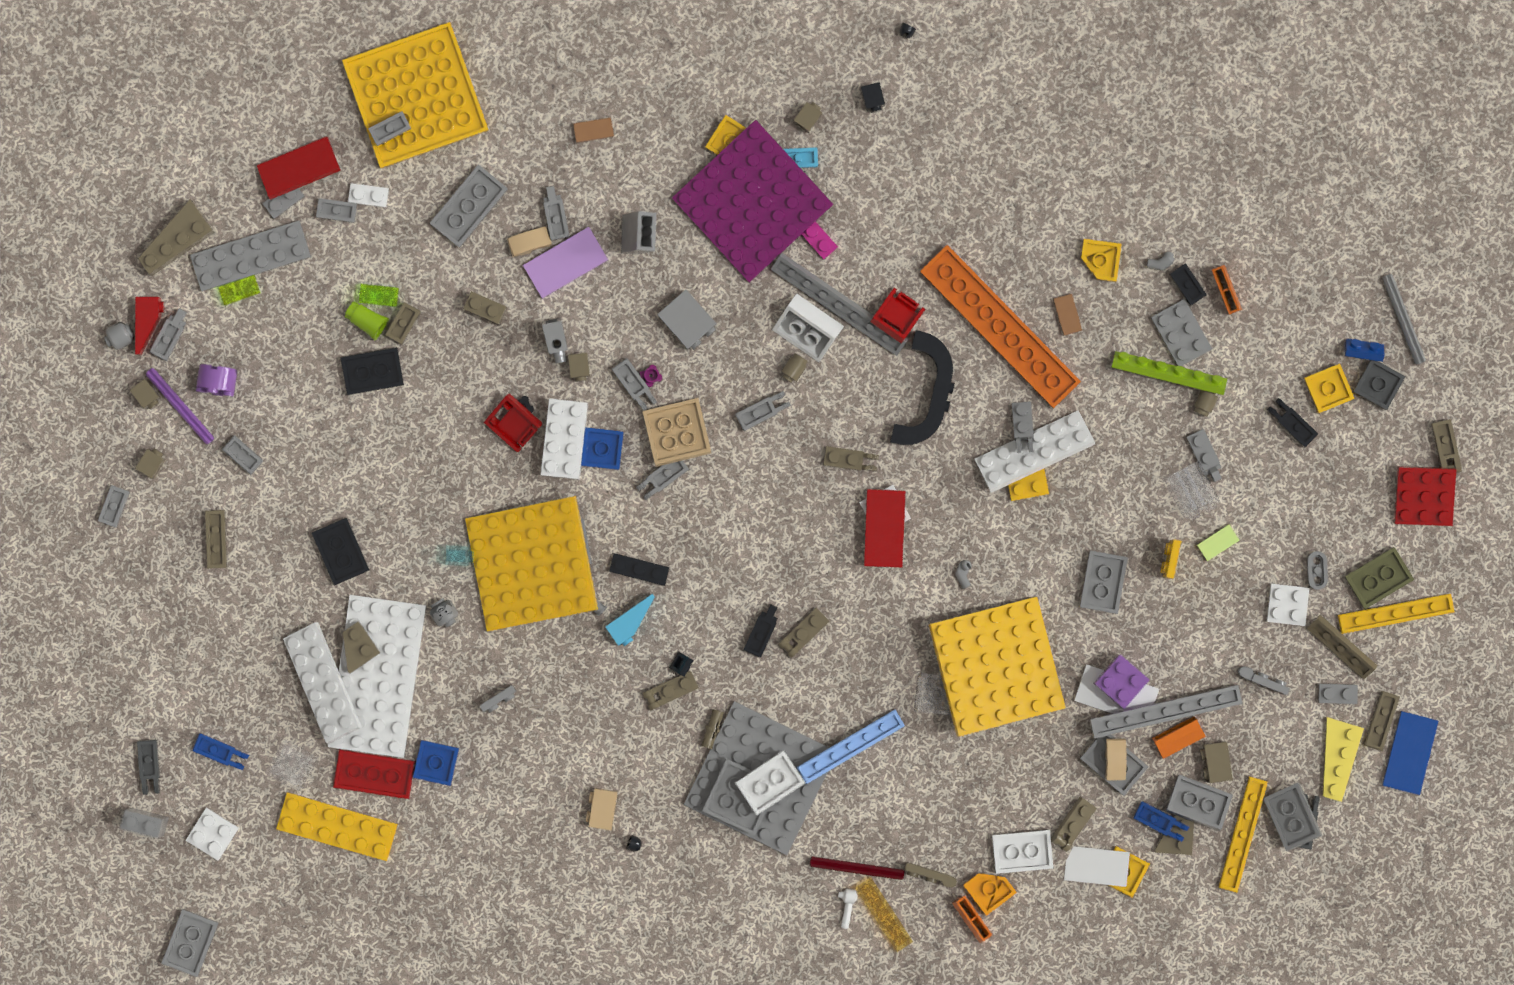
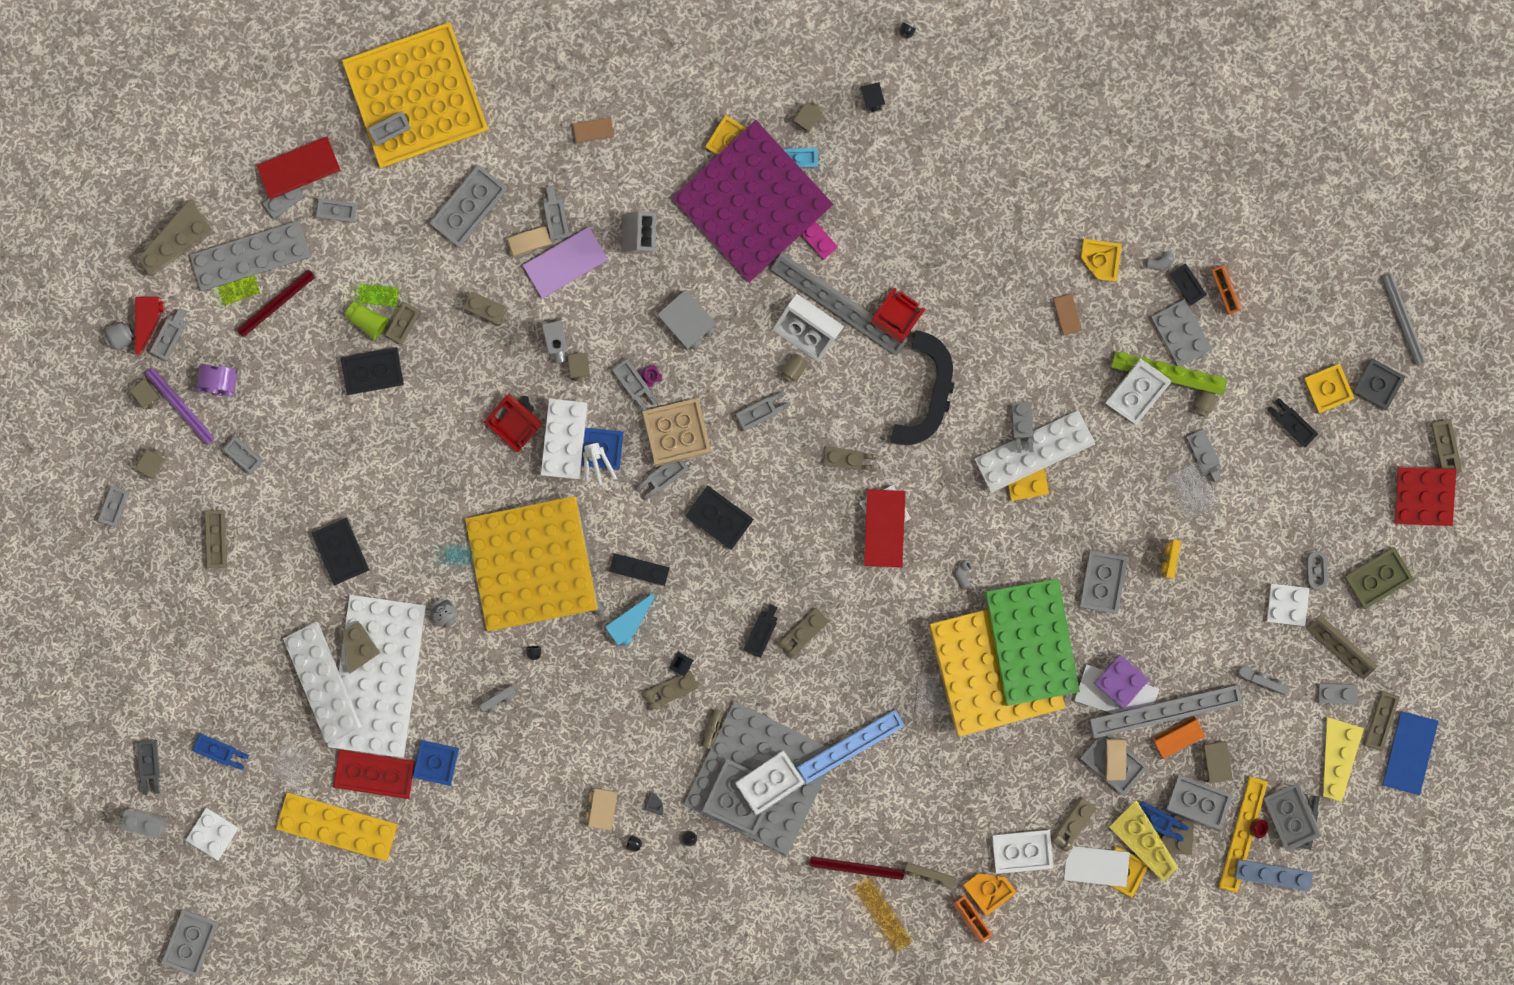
(275, 303): none -> dark red axle
(368, 195): white plate -> none
(533, 652): none -> black hinge
(593, 452): none -> white plant
(654, 804): none -> dark grey tile
(686, 835): none -> black hinge
(719, 517): none -> black plate
(849, 897): white piece -> none
(1000, 326): orange plate -> none
(1032, 642): none -> bright green plate
(1138, 391): none -> white plate
(1140, 836): none -> light yellow wing
(1218, 542): yellowish green tile -> none
(1258, 828): none -> dark red tile
(1273, 875): none -> sand blue plate
(1364, 350): blue plate -> none
(1396, 613): yellow tile -> none

